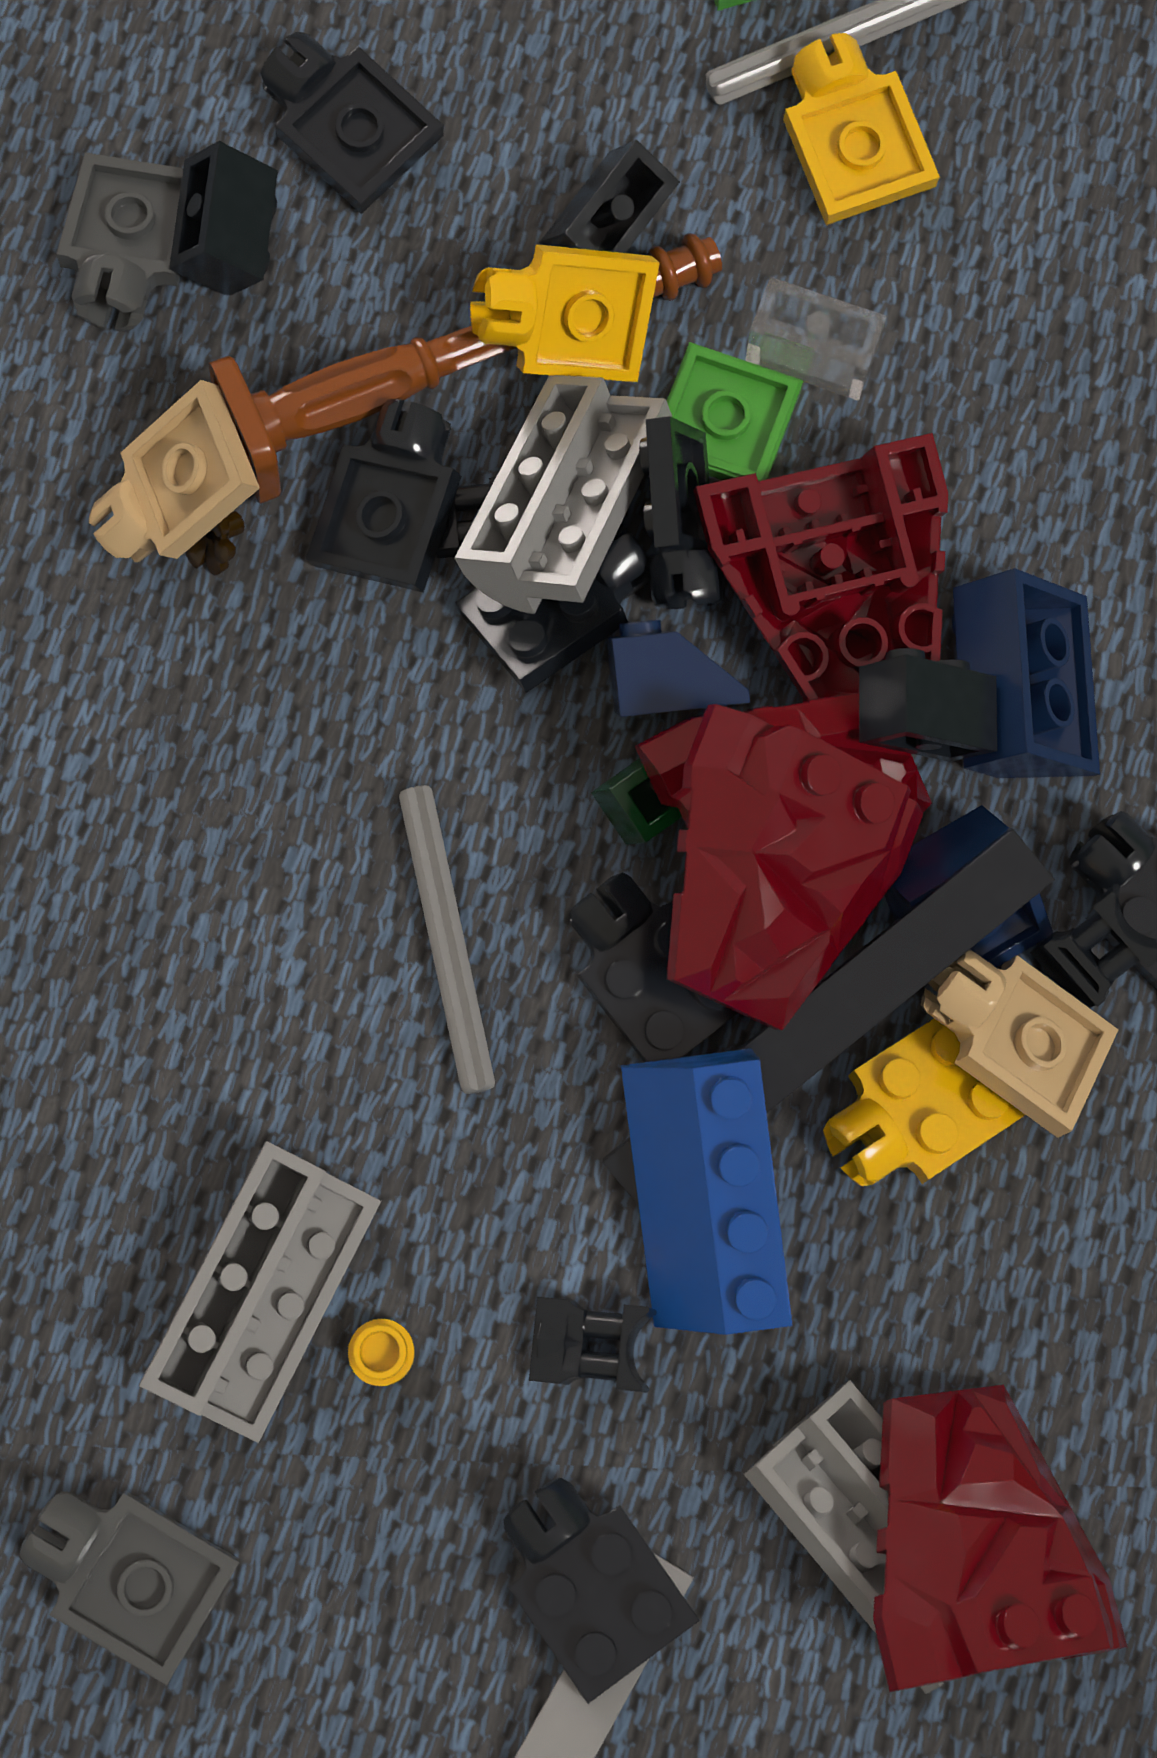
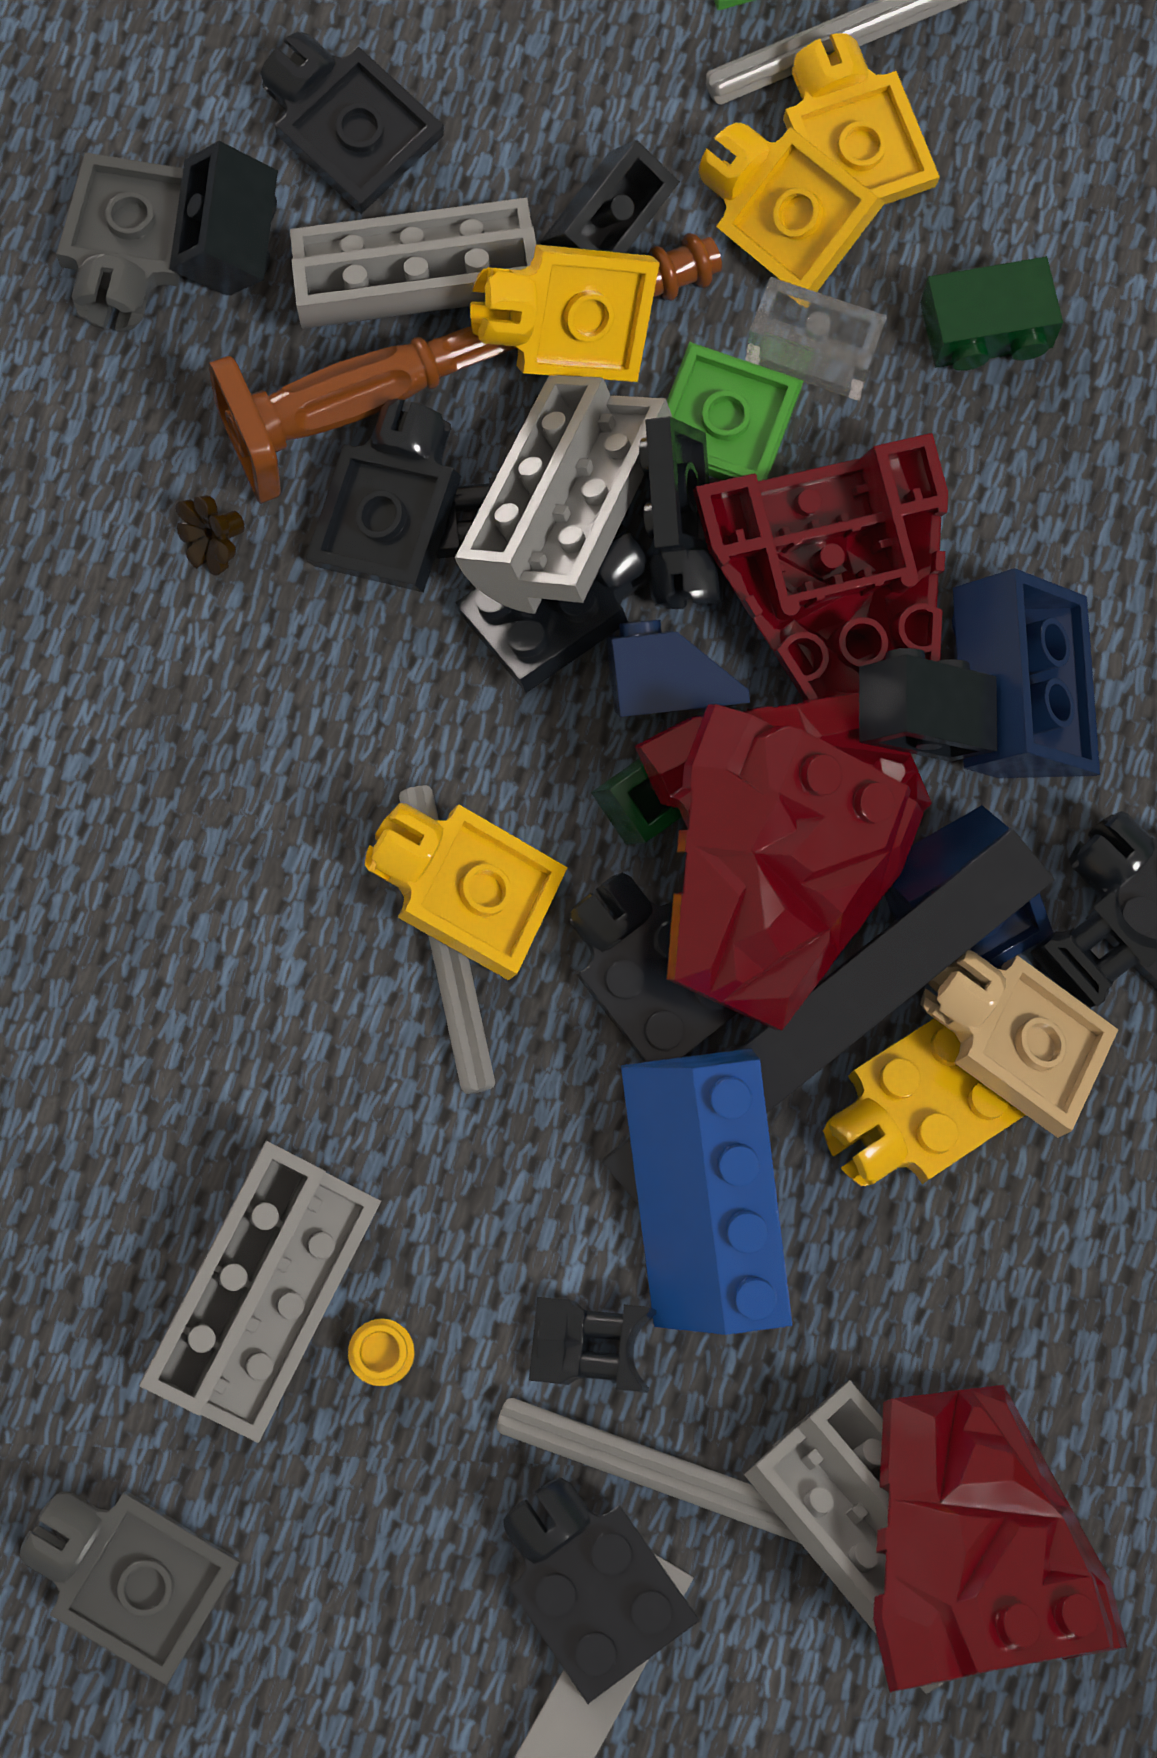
(176, 480): tan plate -> none
(405, 261): none -> light grey brick
(466, 883): none -> yellow plate
(639, 1464): none -> light grey axle
(788, 203): none -> yellow plate
(991, 313): none -> dark green brick

